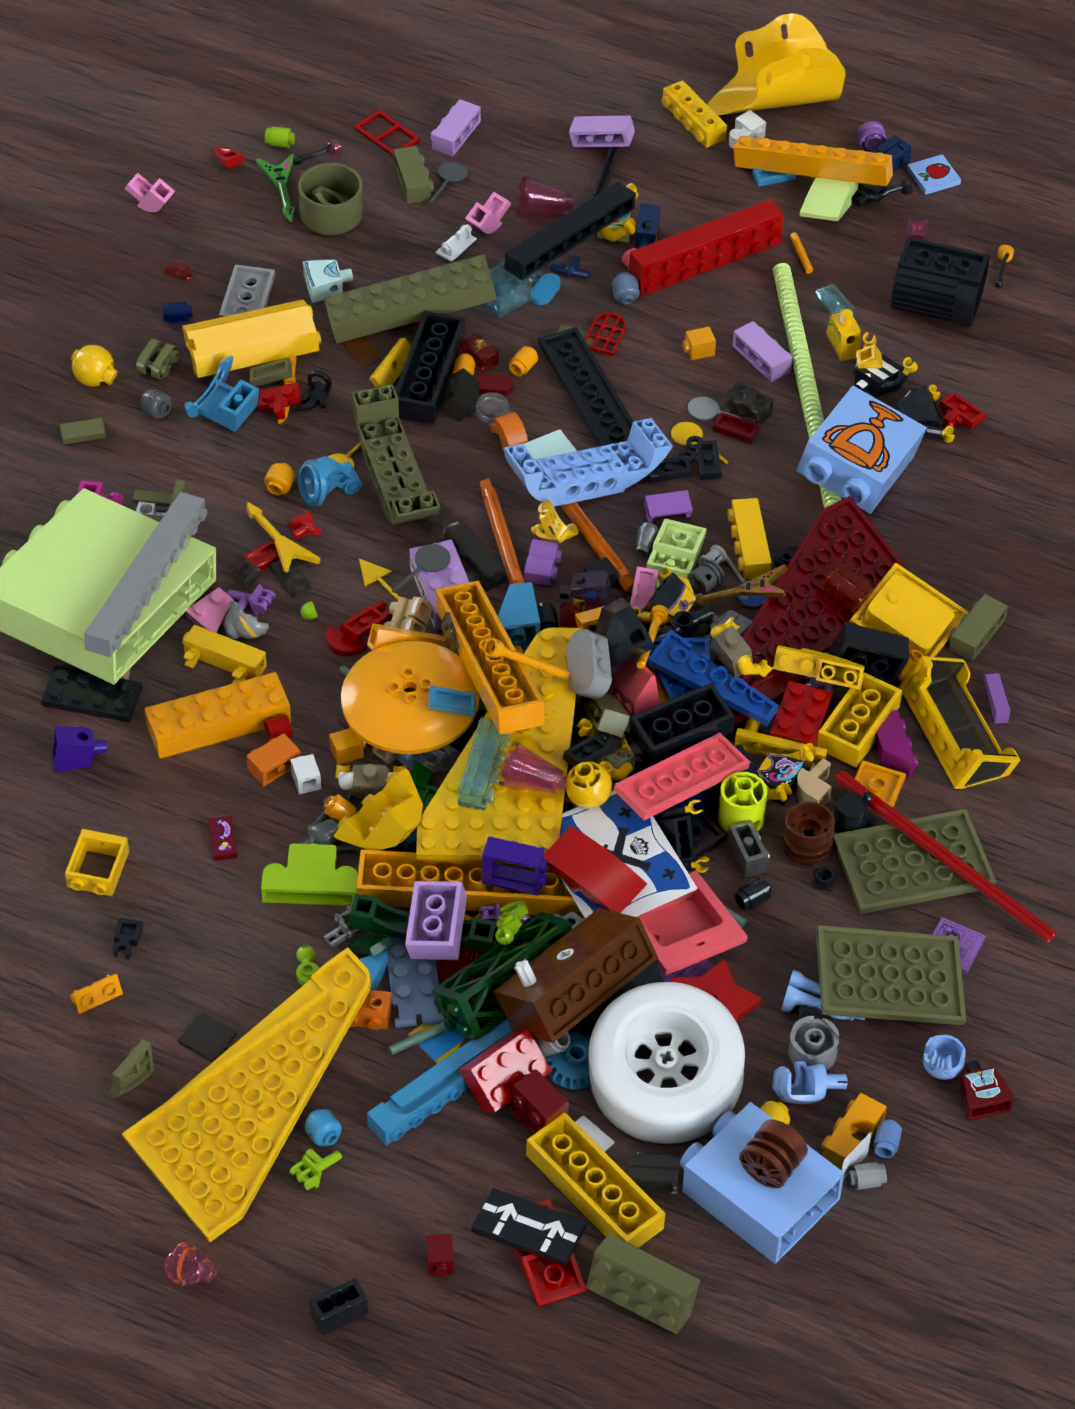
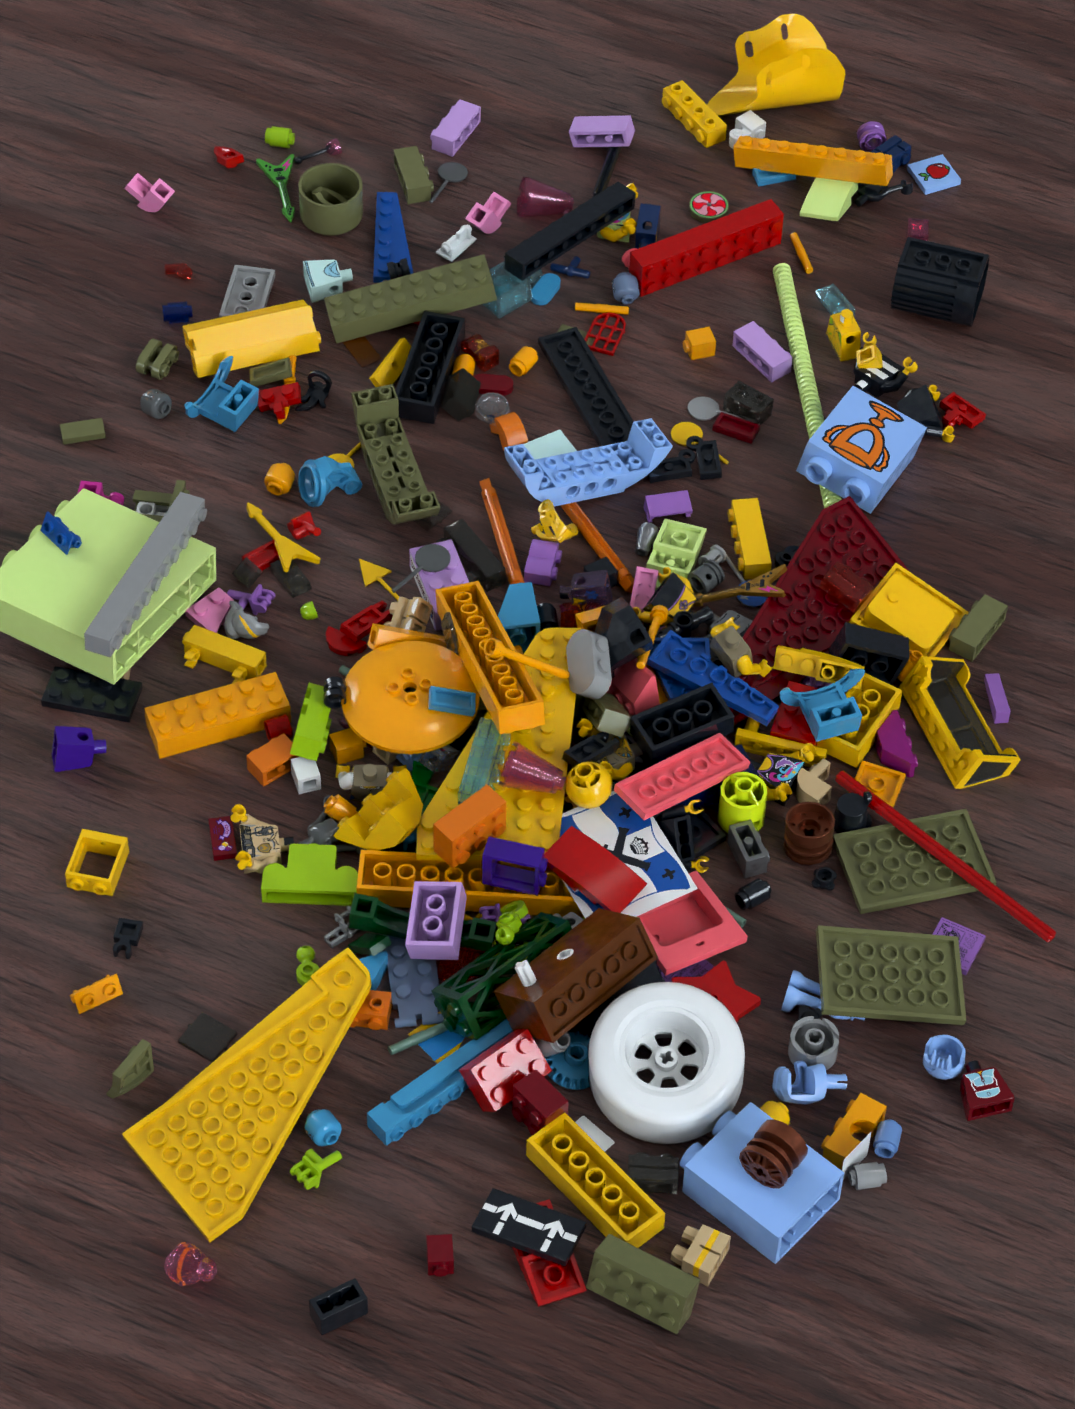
(59, 533): none -> blue hinge
(93, 365): yellow brick -> none
(258, 841): none -> torso
(312, 725): none -> lime wedge
(334, 691): none -> black wheel
(389, 236): none -> blue wing
(398, 269): none -> black wheel
(415, 139): red window -> none
(469, 825): none -> orange brick
(601, 308): none -> light orange piece
(705, 1252): none -> tan hips
(708, 206): none -> tile
(828, 708): none -> dark azure piece
(1002, 256): hinge -> none

